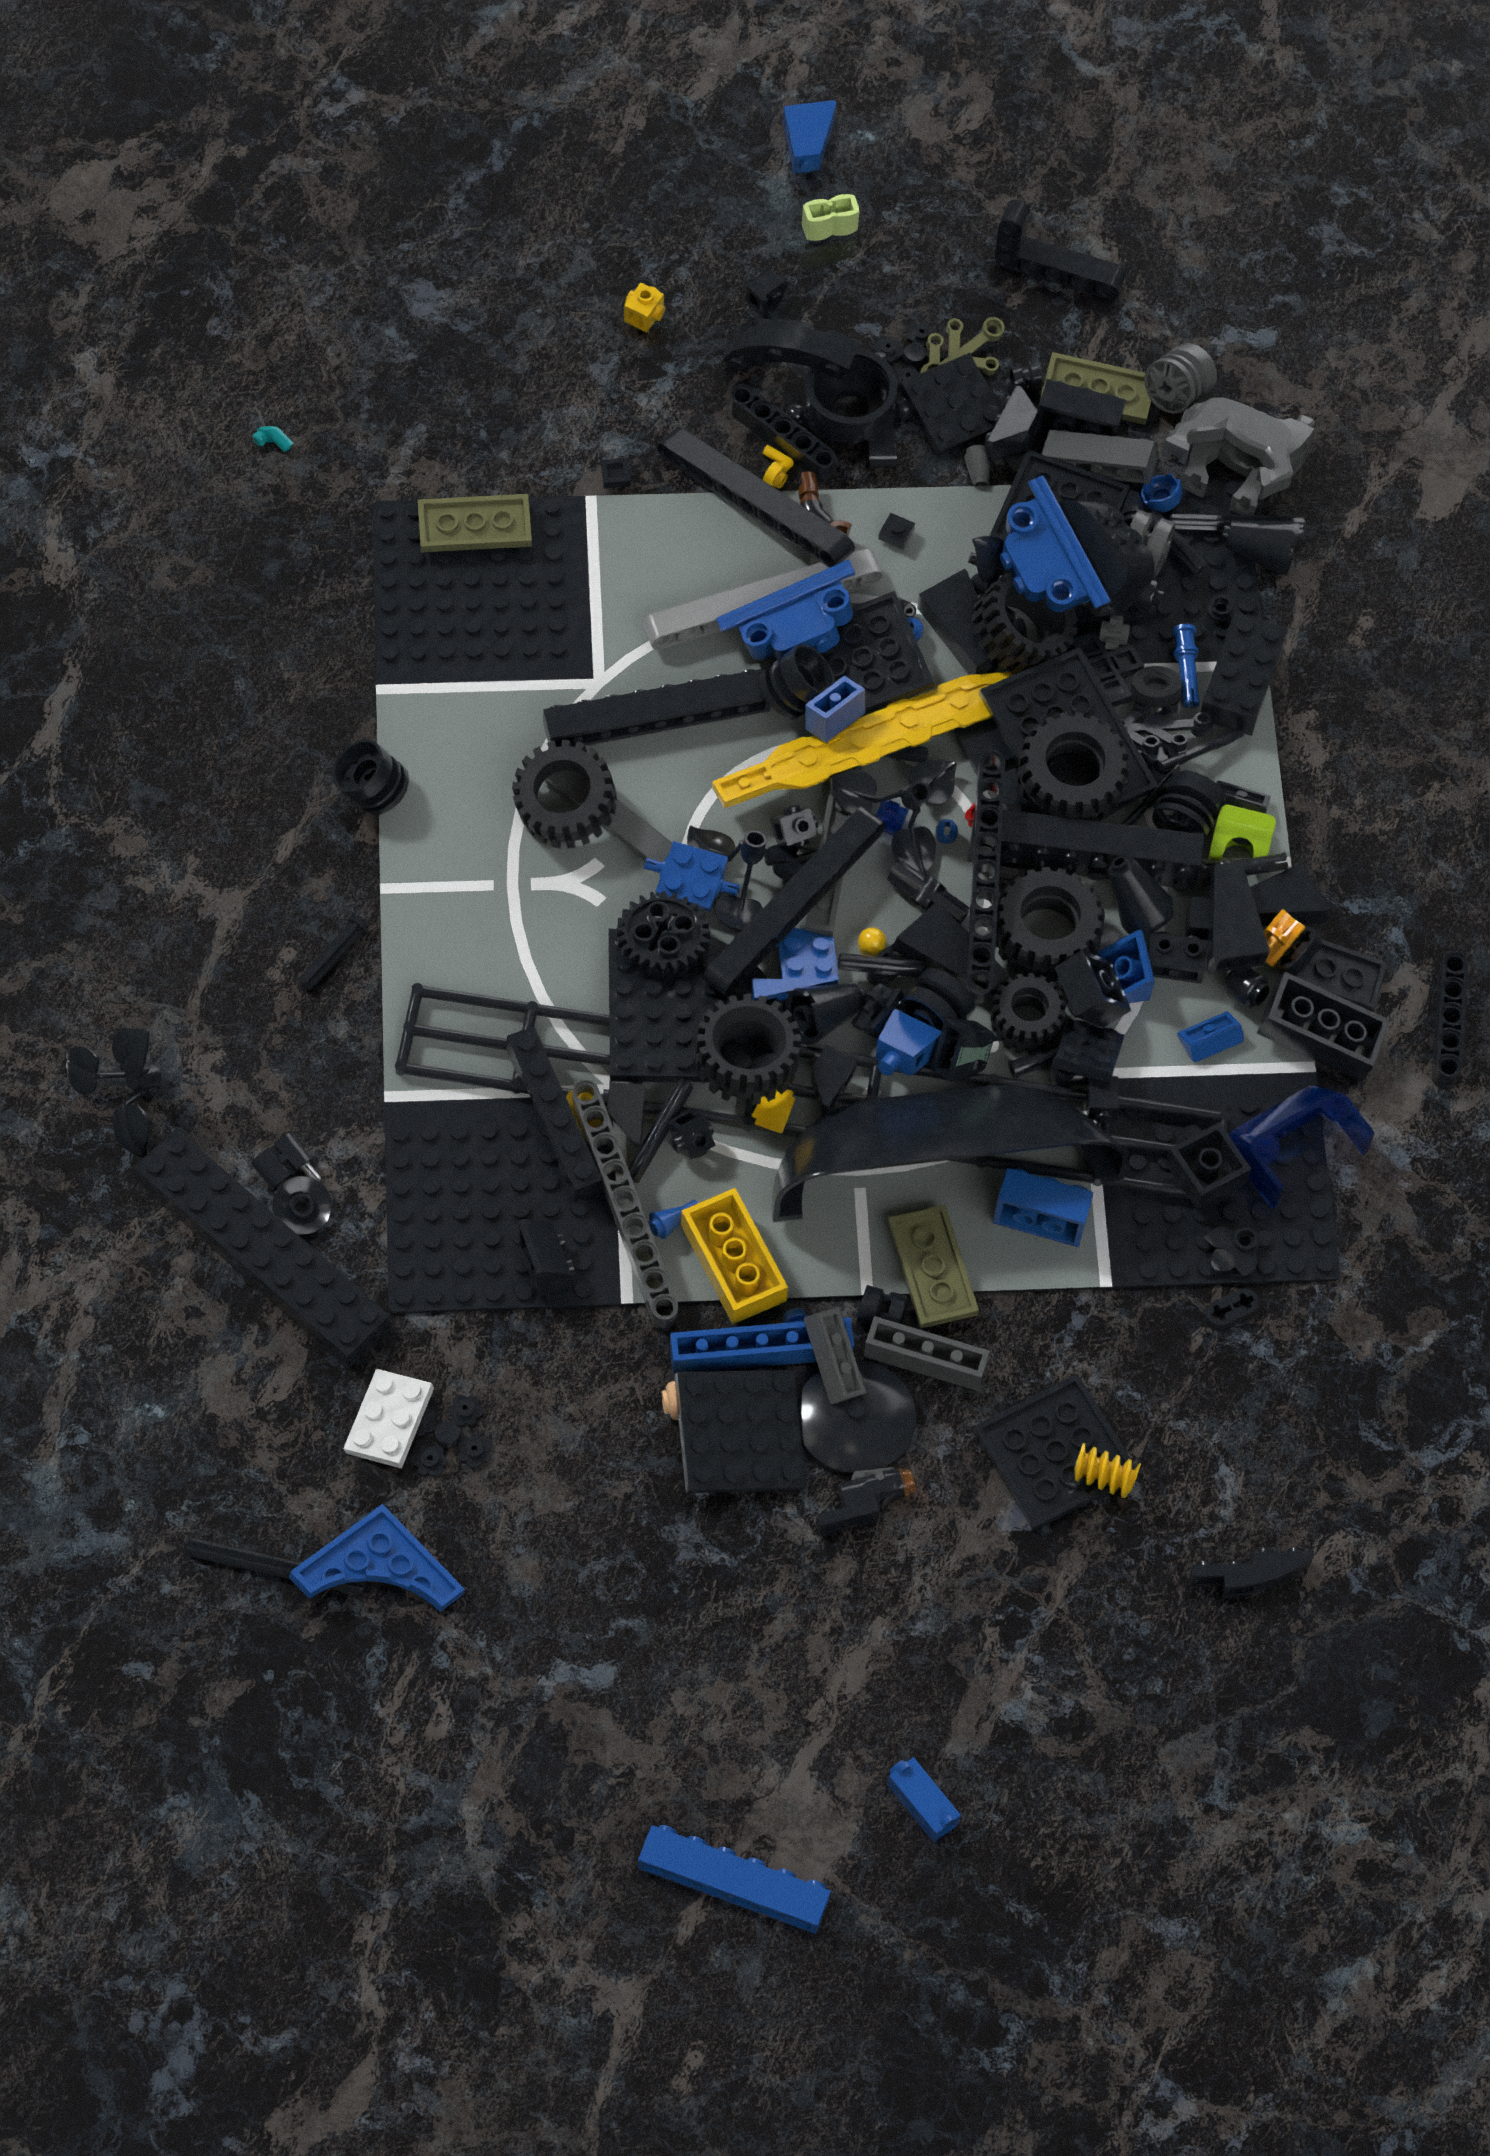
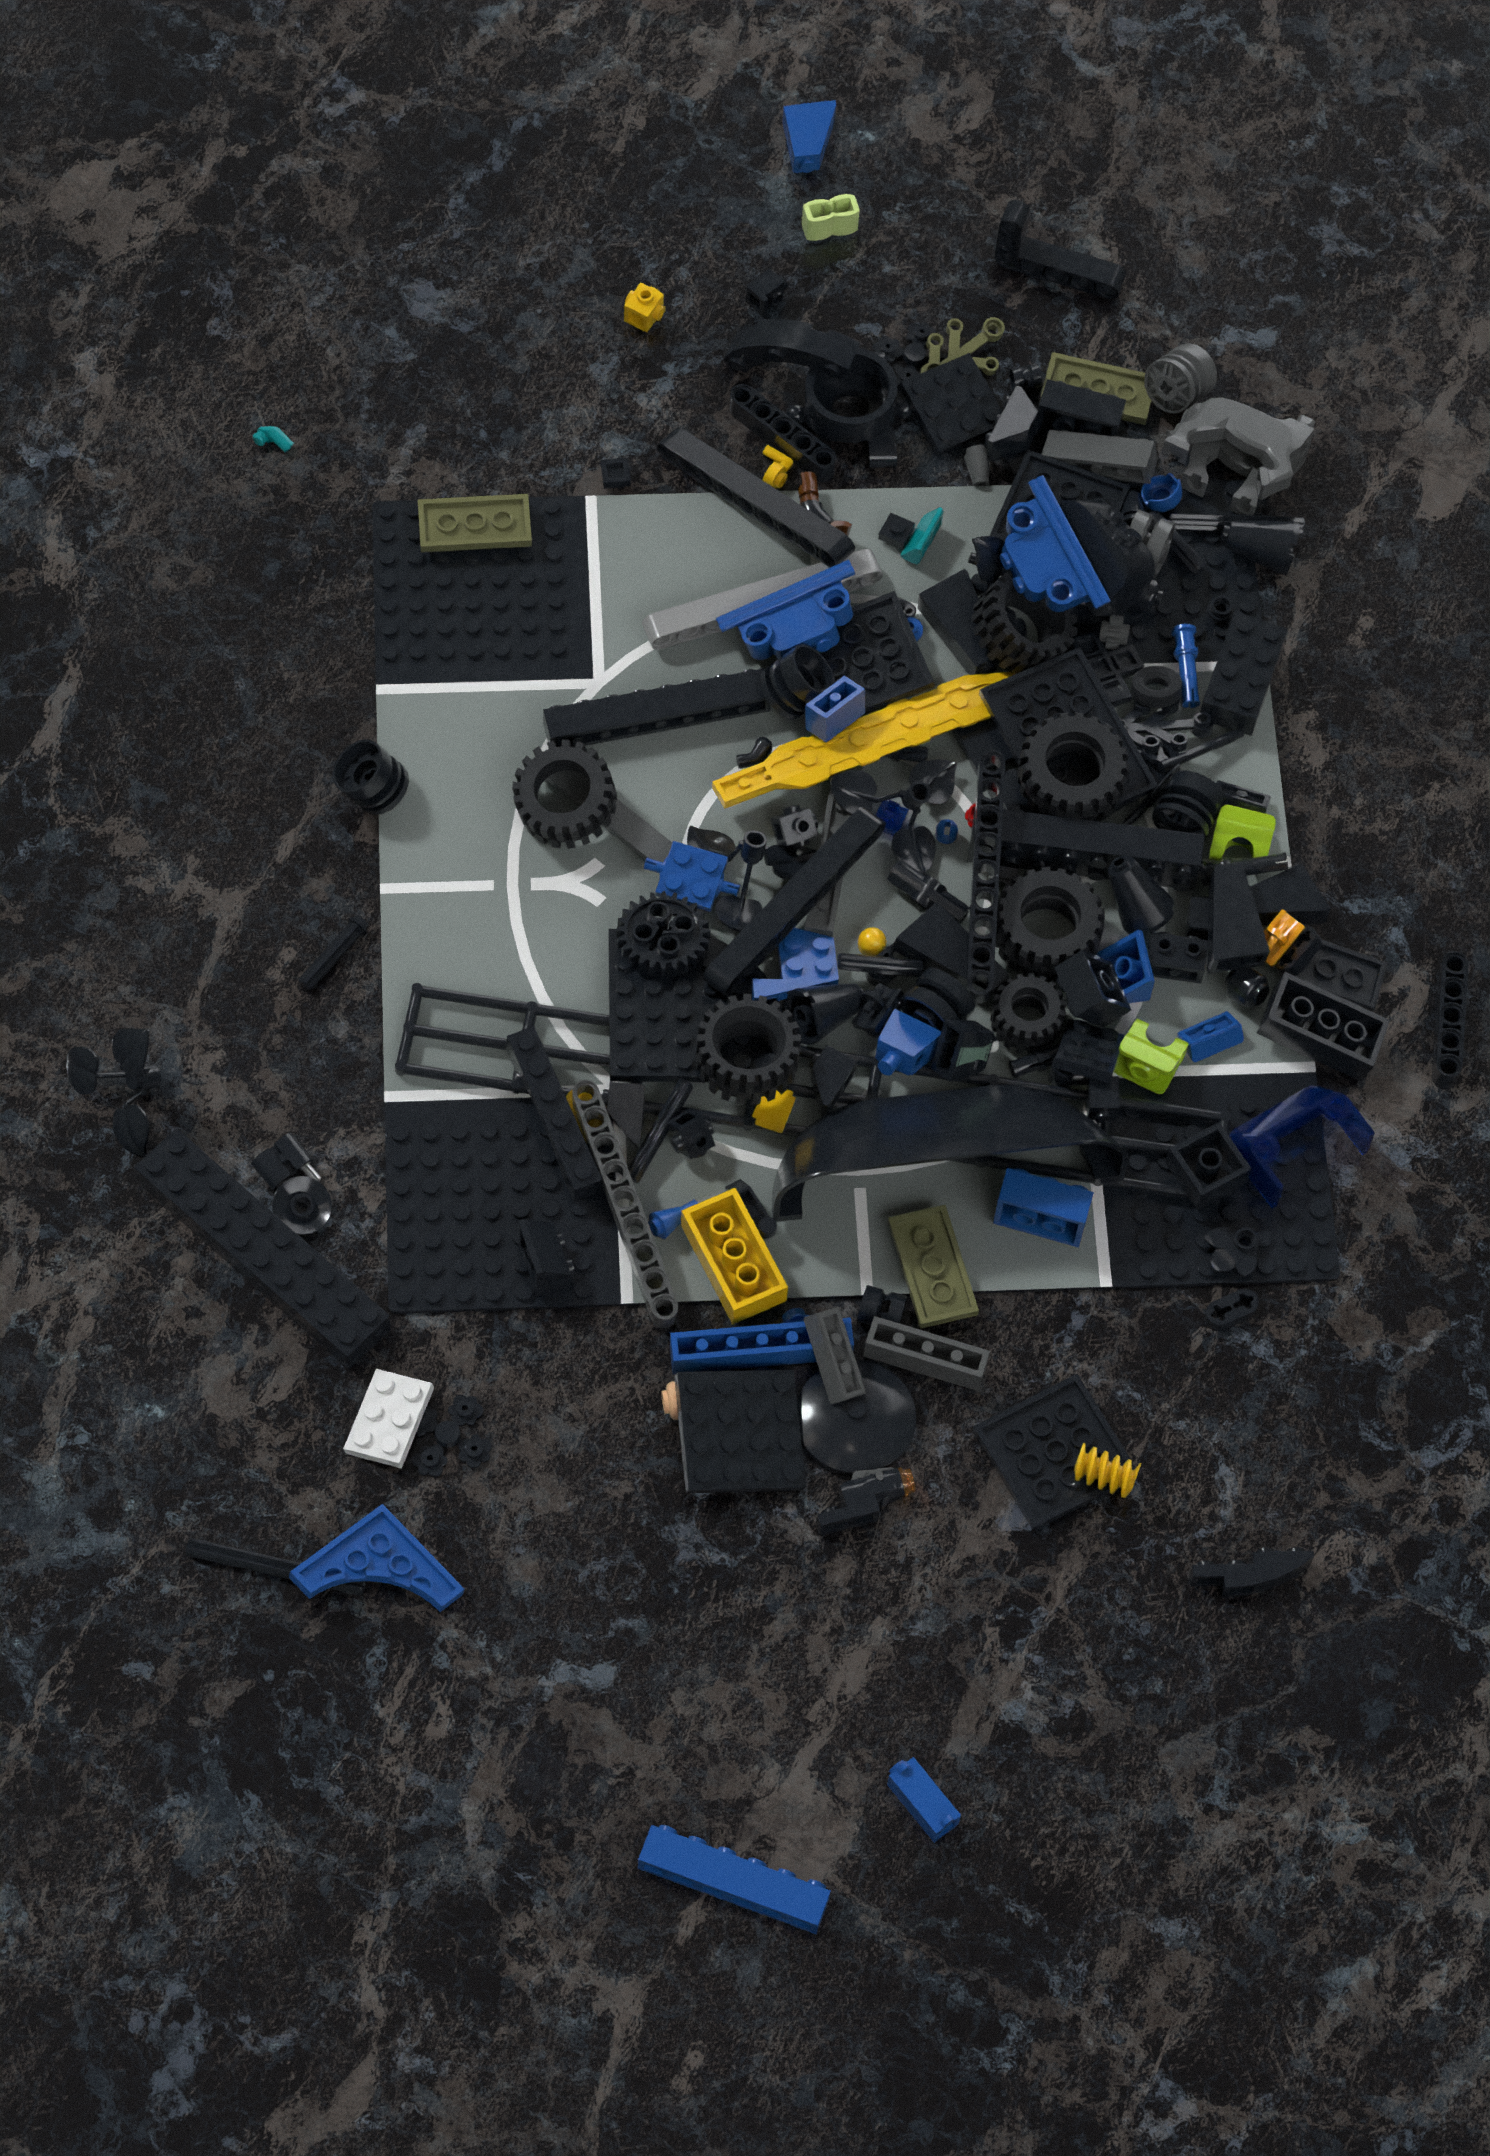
(758, 754): none -> black arm
(766, 1225): none -> black piece
(923, 536): none -> teal slope
(1147, 1063): none -> lime piece

